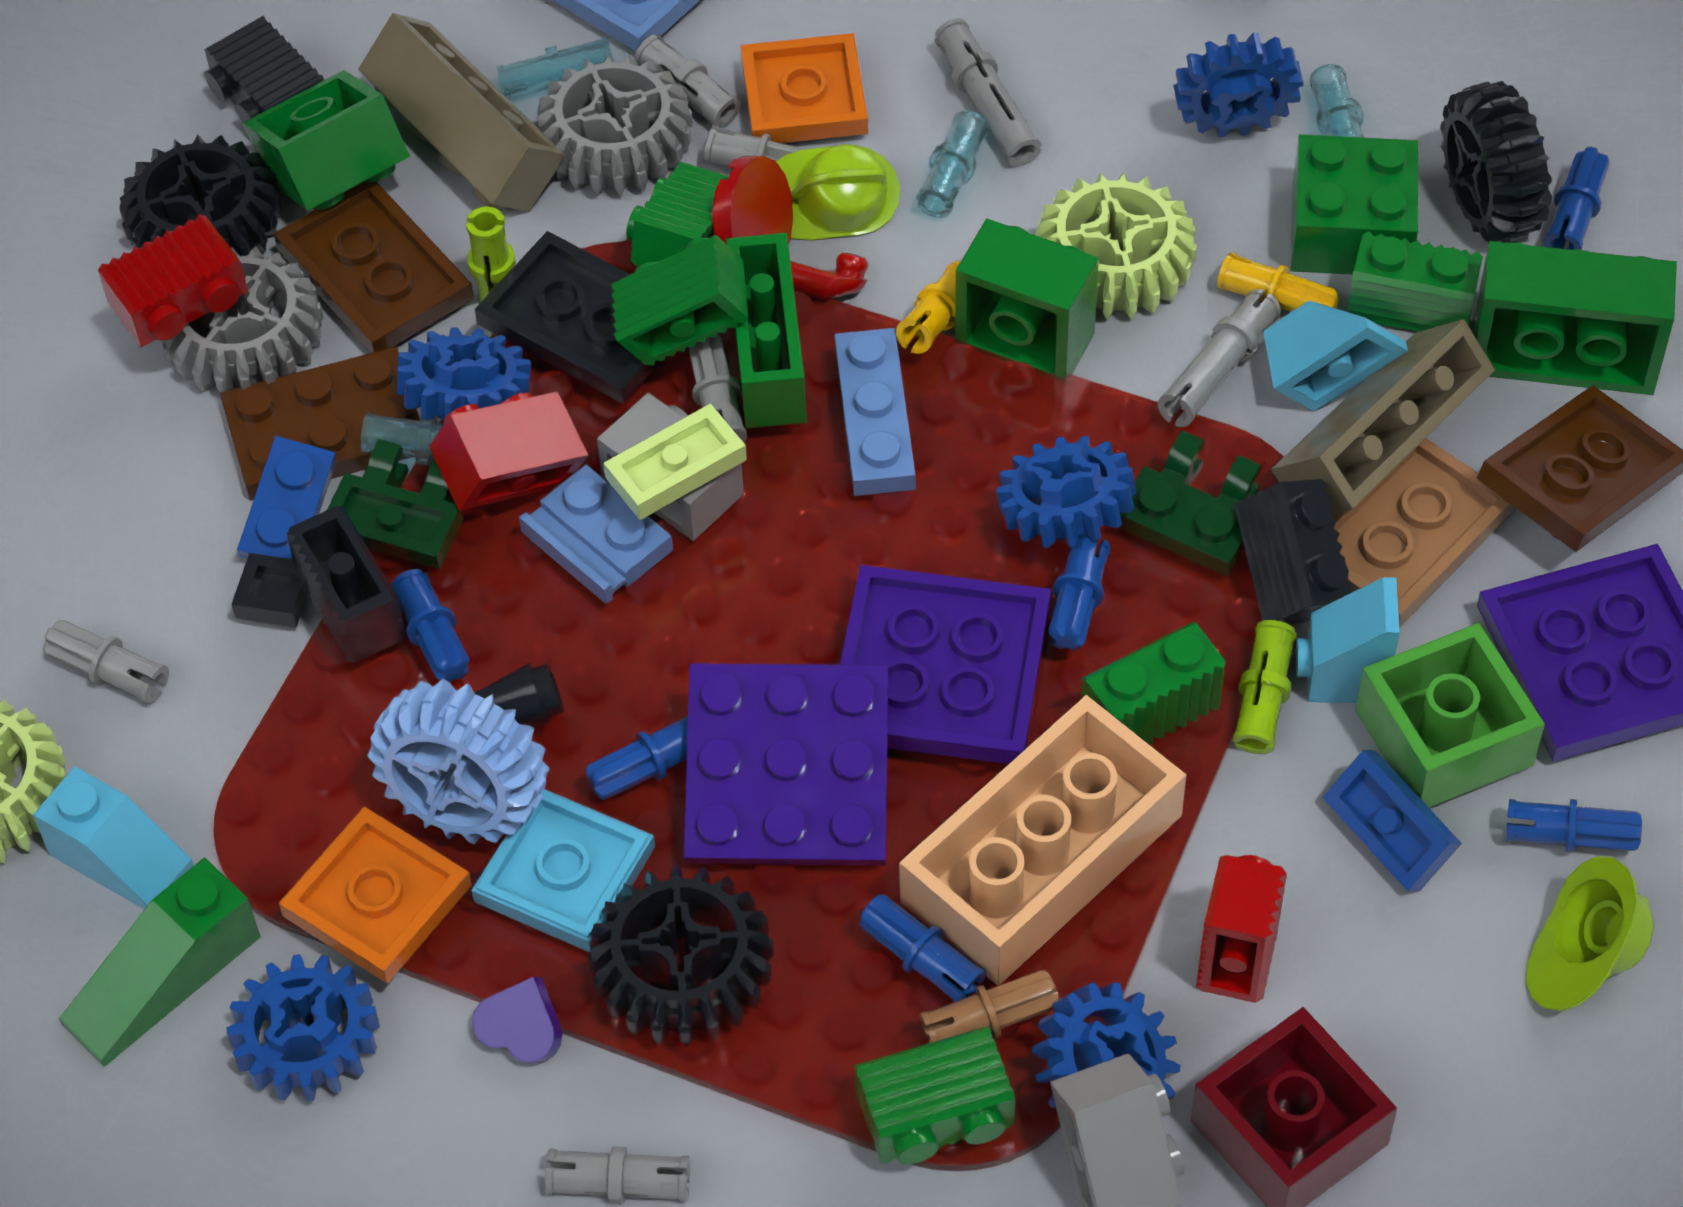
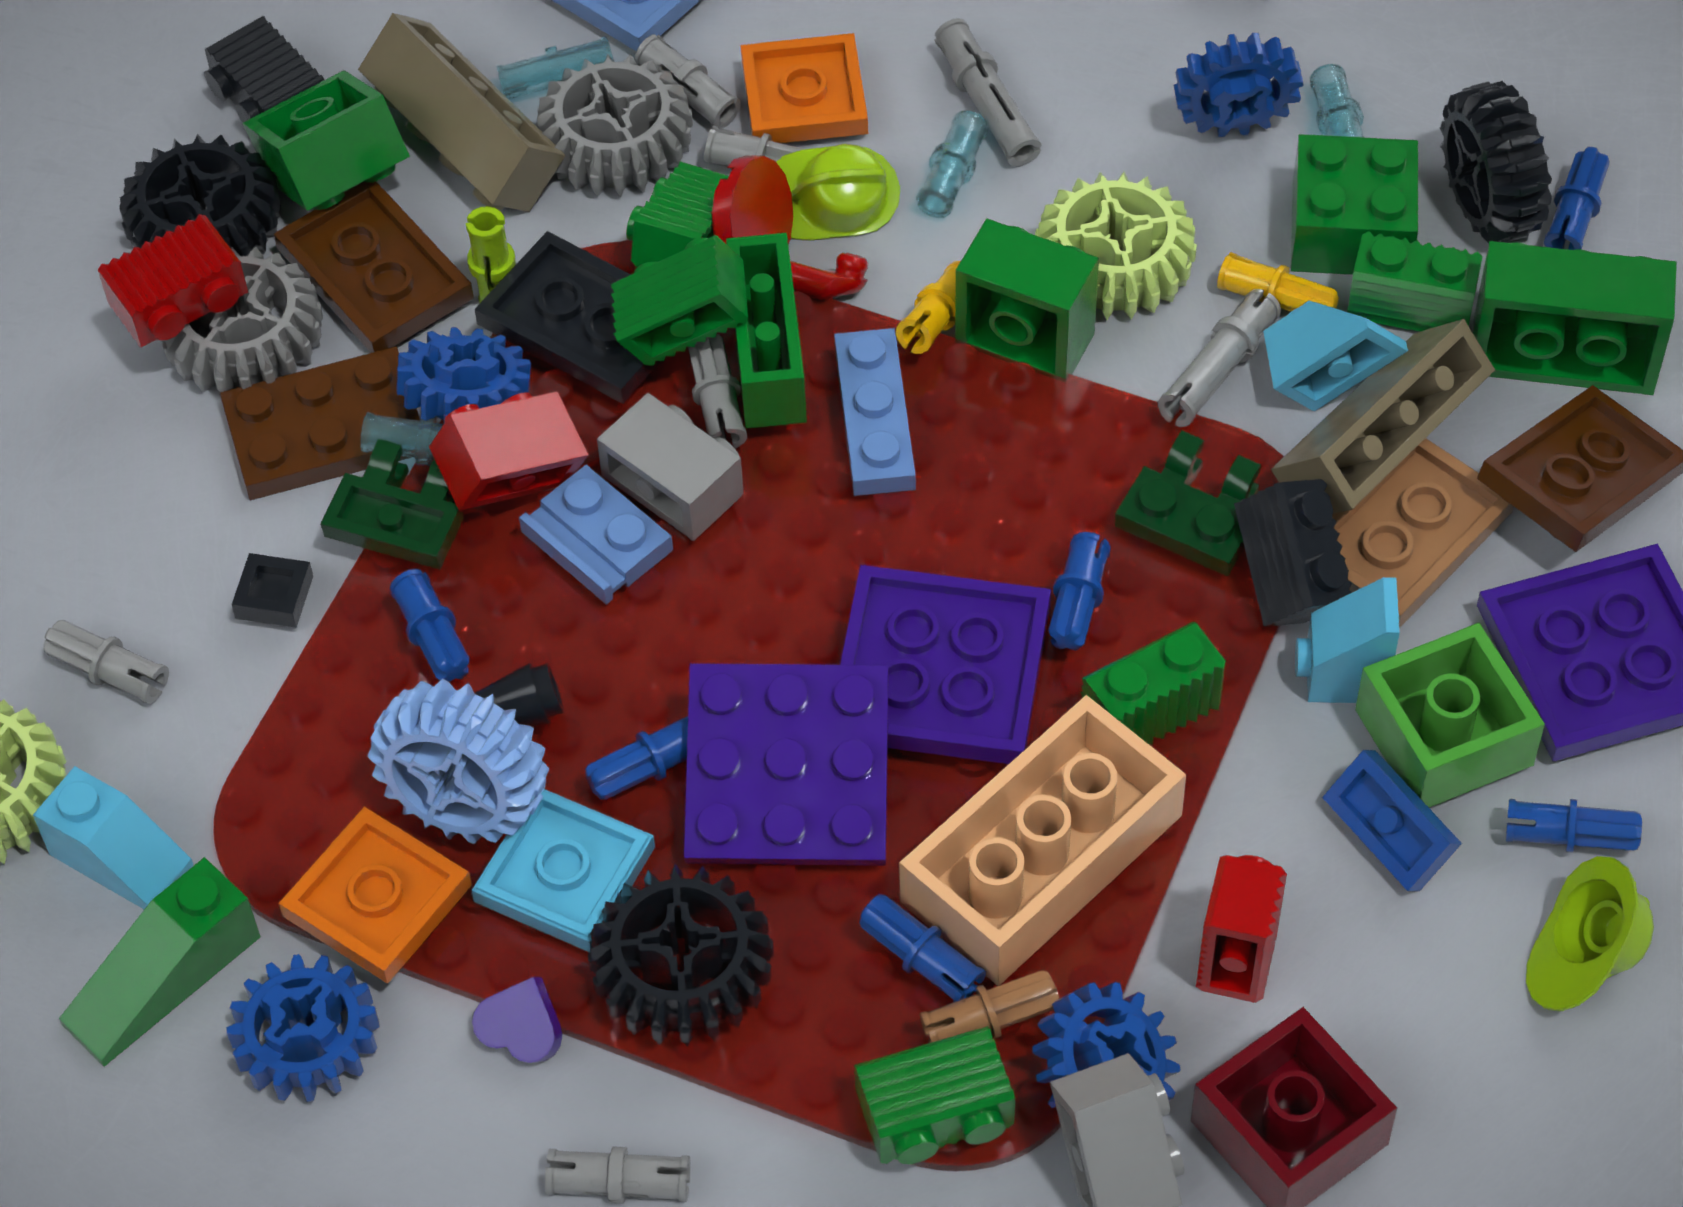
(287, 494): blue plate -> none
(346, 584): black brick -> none
(675, 461): yellowish green plate -> none
(1066, 491): blue gear -> none
(1264, 687): lime pin -> none

